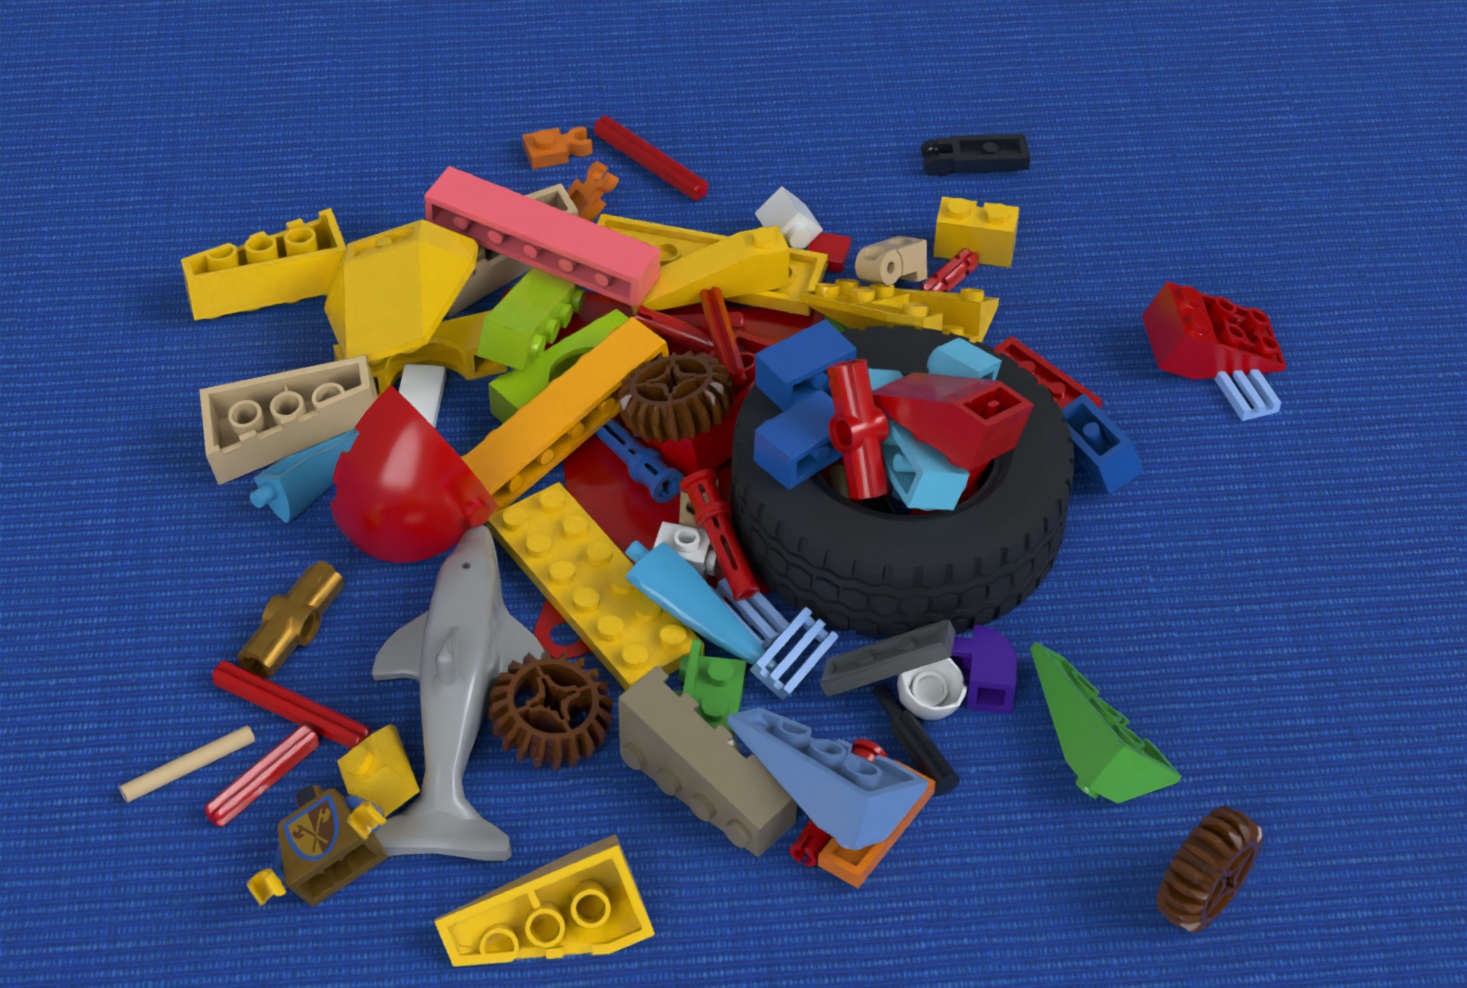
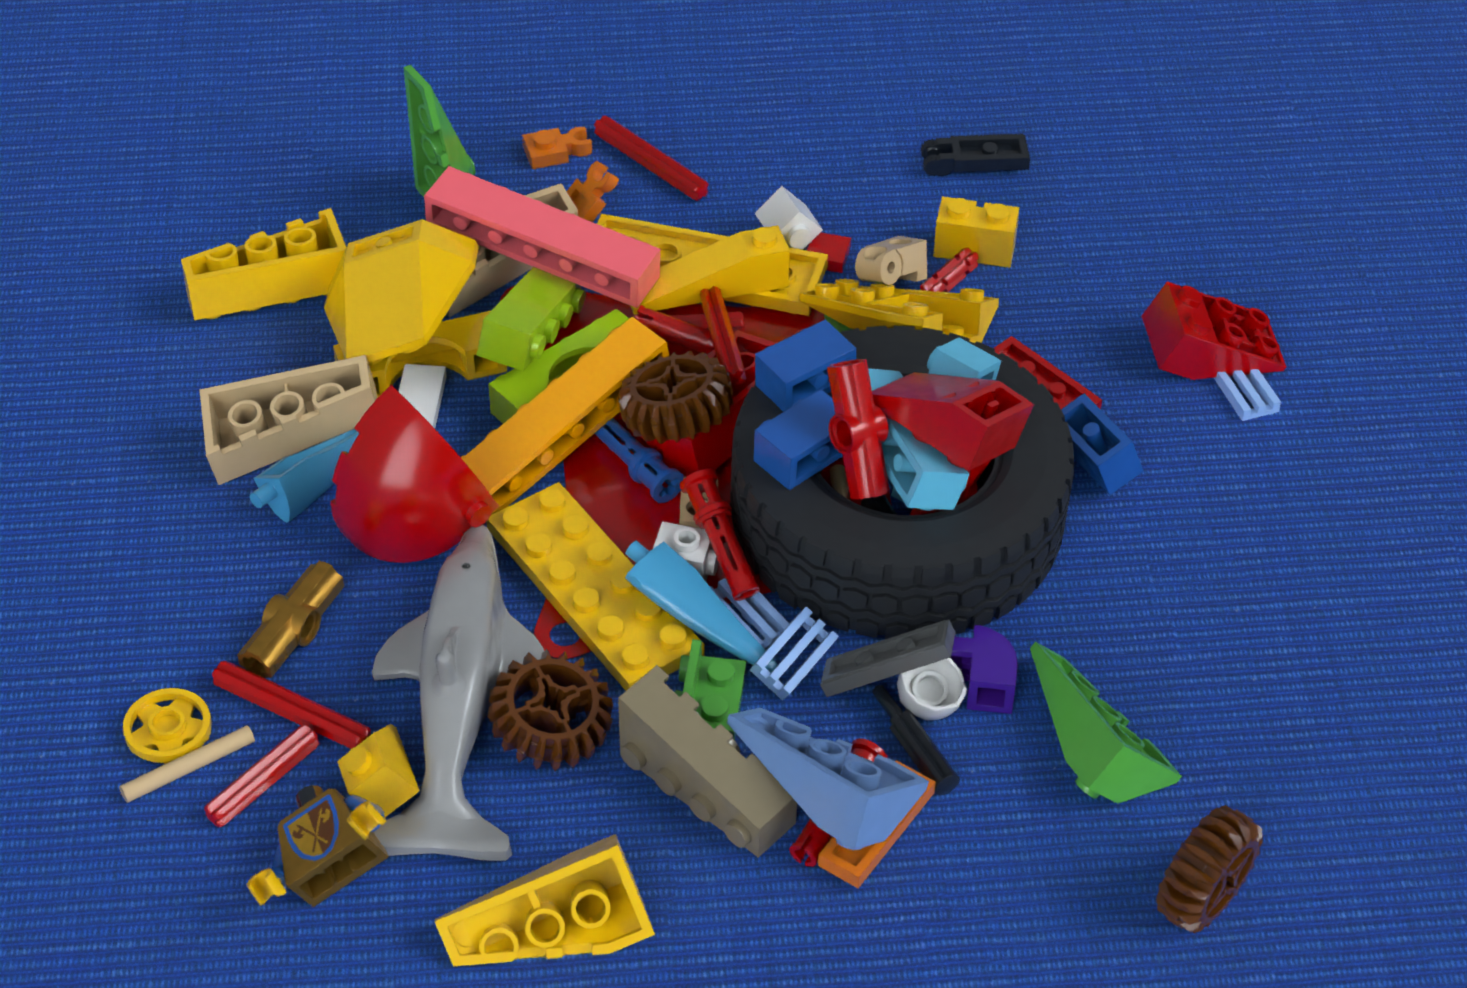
(167, 726): none -> yellow wheel
(431, 134): none -> bright green wedge

